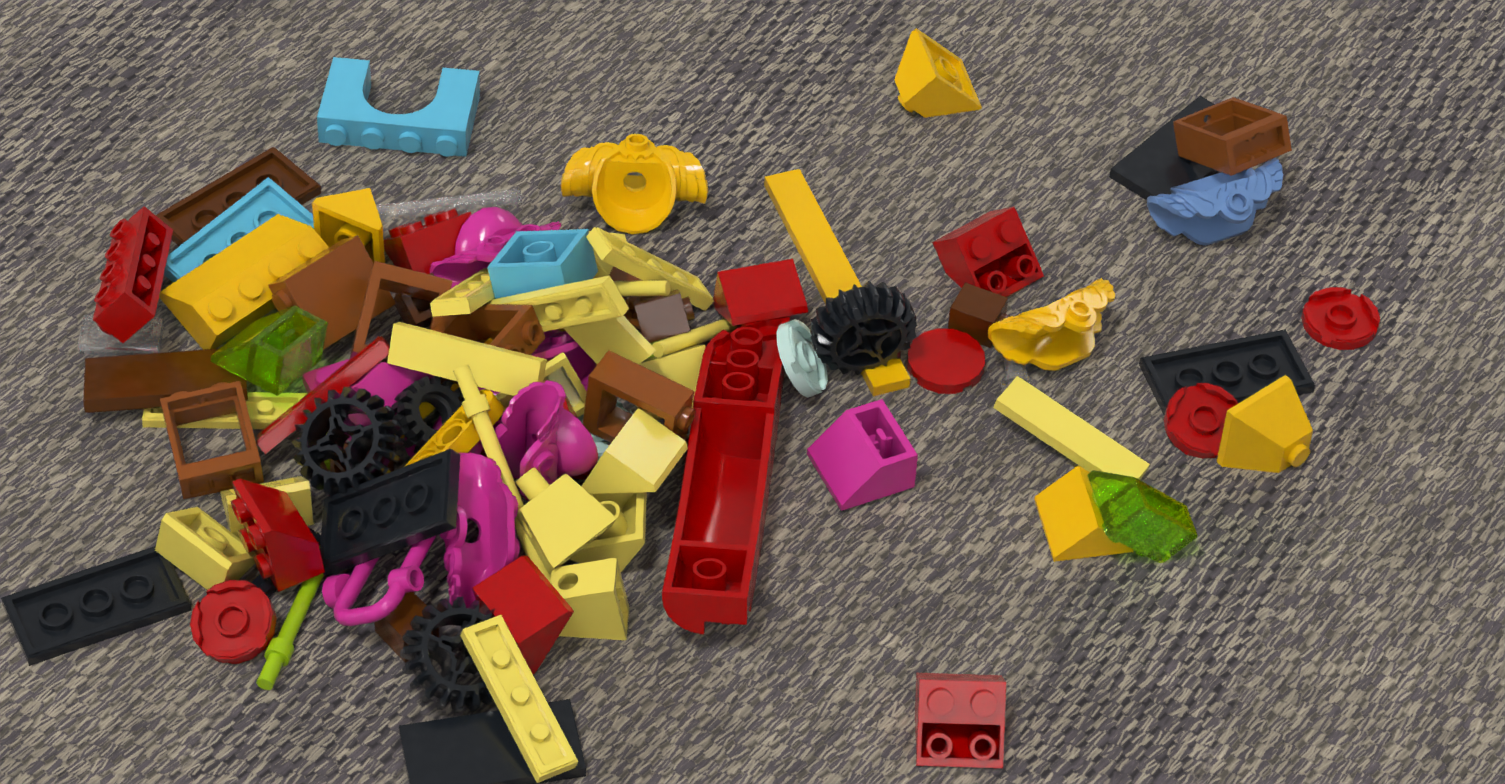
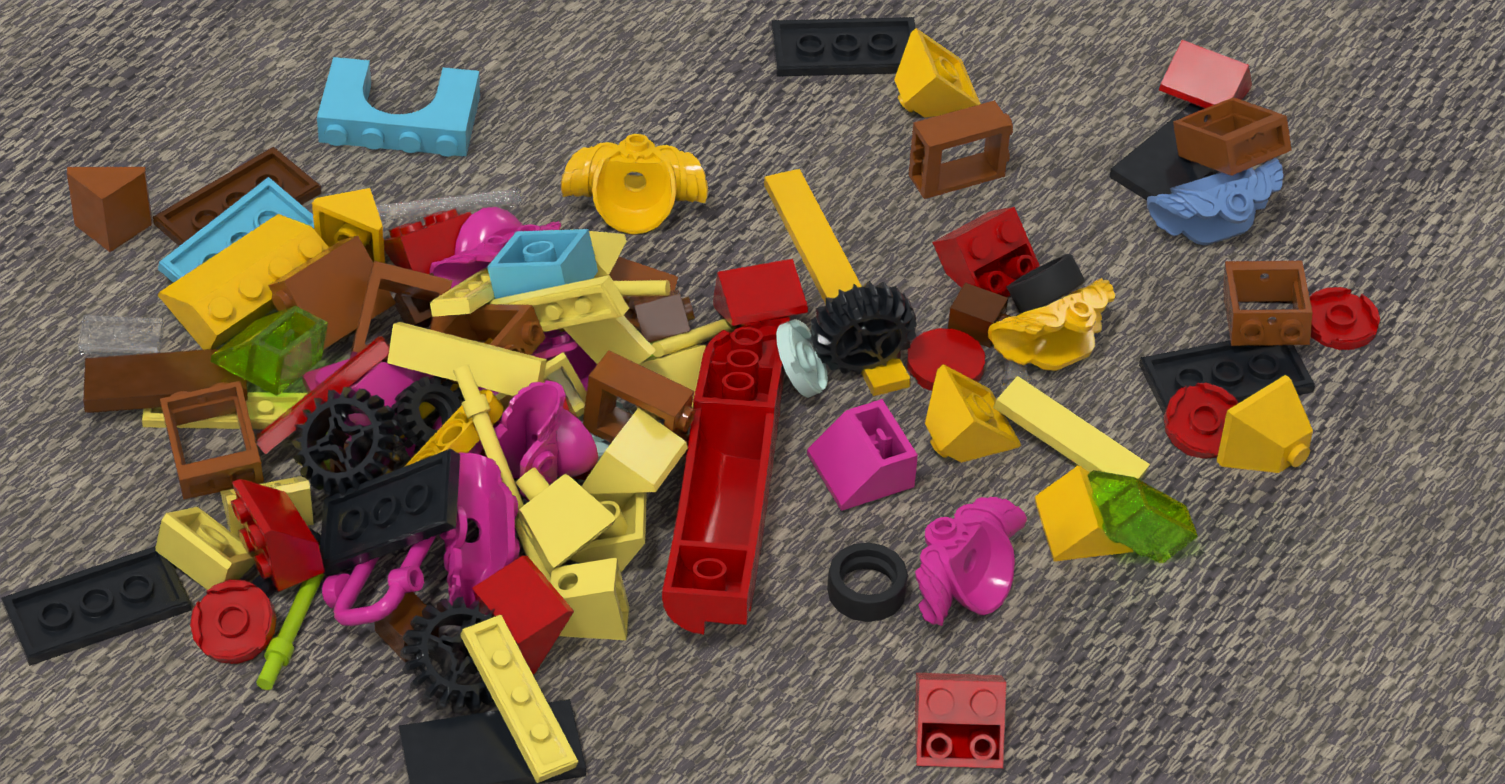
(110, 203): none -> dark orange slope
(132, 274): red brick -> none
(648, 266): light yellow tile -> none
(840, 45): none -> black tile
(864, 606): none -> black tyre
(955, 129): none -> dark orange window
(964, 419): none -> yellow slope
(969, 558): none -> dark pink piece
(1046, 283): none -> black tyre
(1205, 76): none -> slope
(1284, 283): none -> dark orange window

